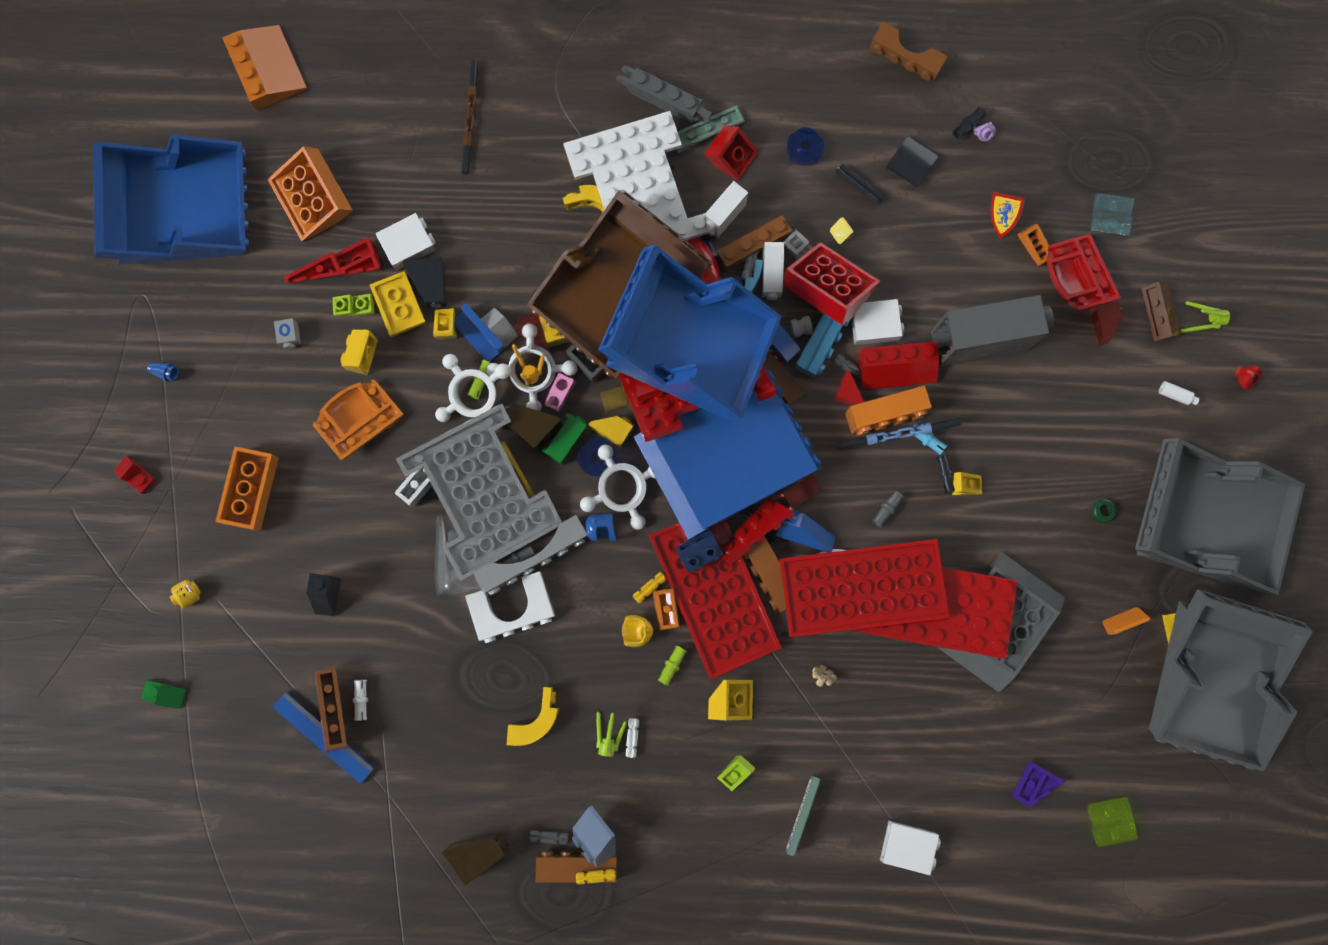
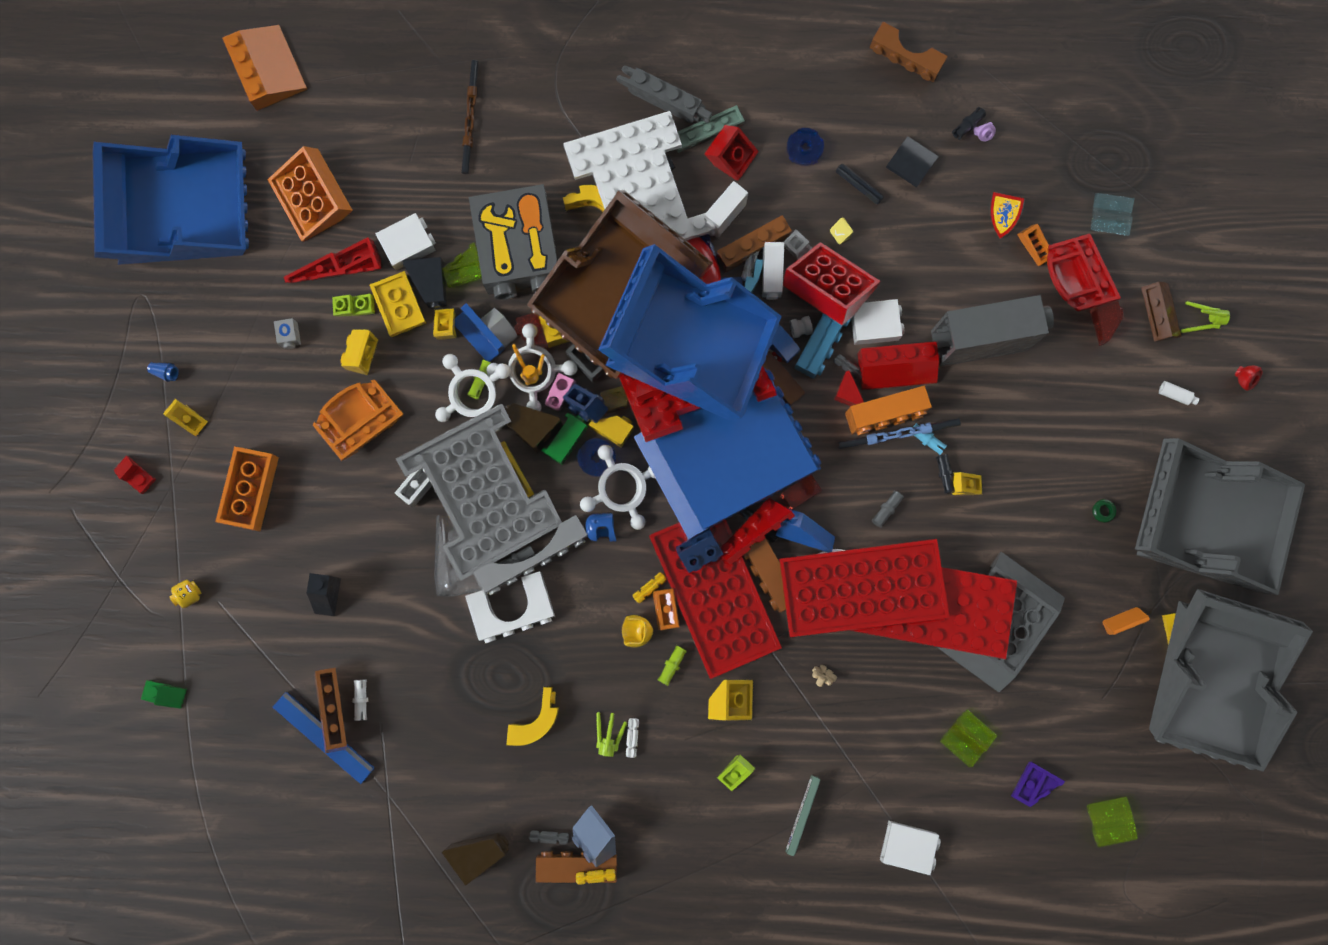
(185, 417): none -> yellow slope
(463, 268): none -> clear neon green wing
(513, 239): none -> dark grey brick
(585, 403): none -> dark blue brick
(968, 738): none -> clear neon green slope

